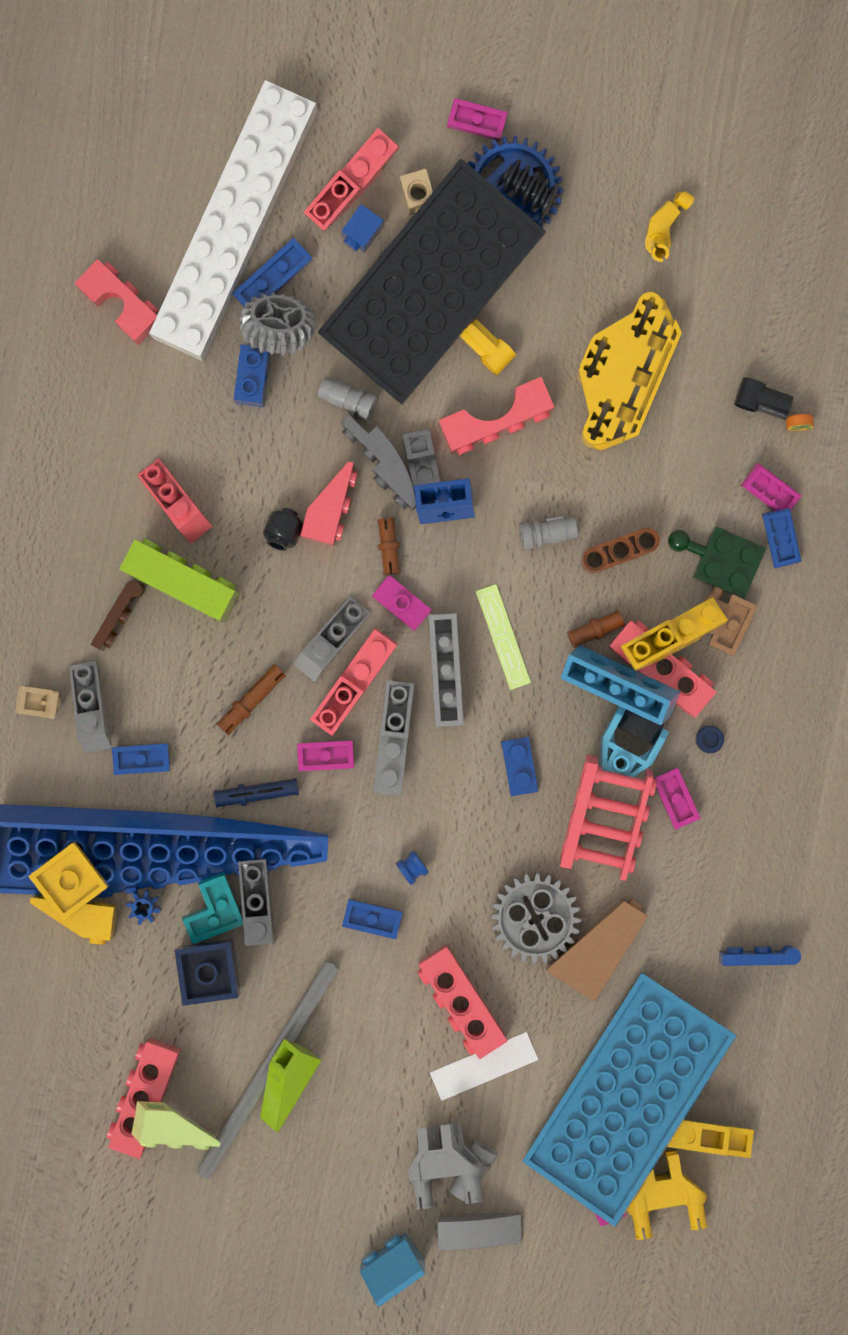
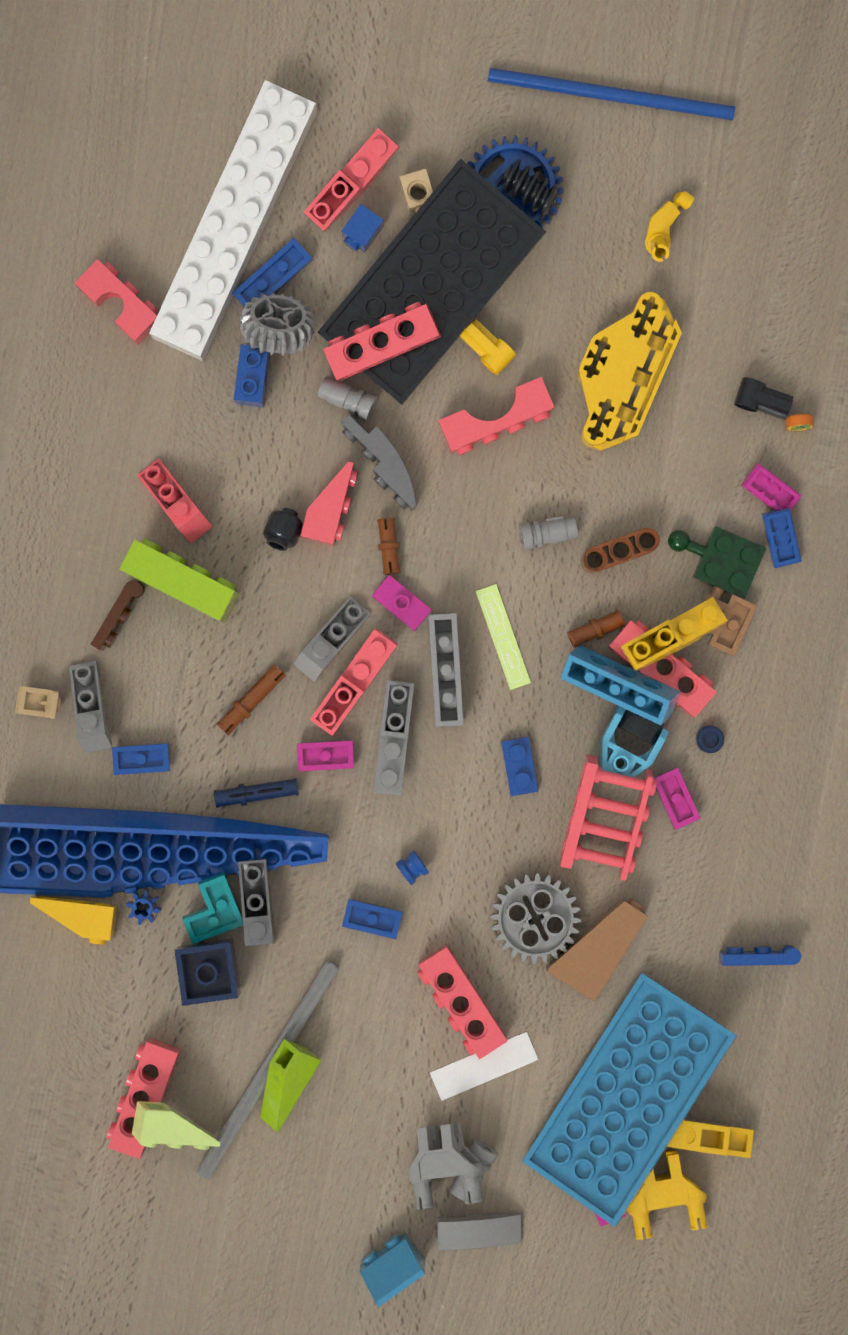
(68, 881): yellow plate -> none
(421, 457): flat silver slope -> none
(424, 331): none -> coral brick
(444, 501): blue brick -> none
(477, 119): dark pink plate -> none
(611, 94): none -> blue piece

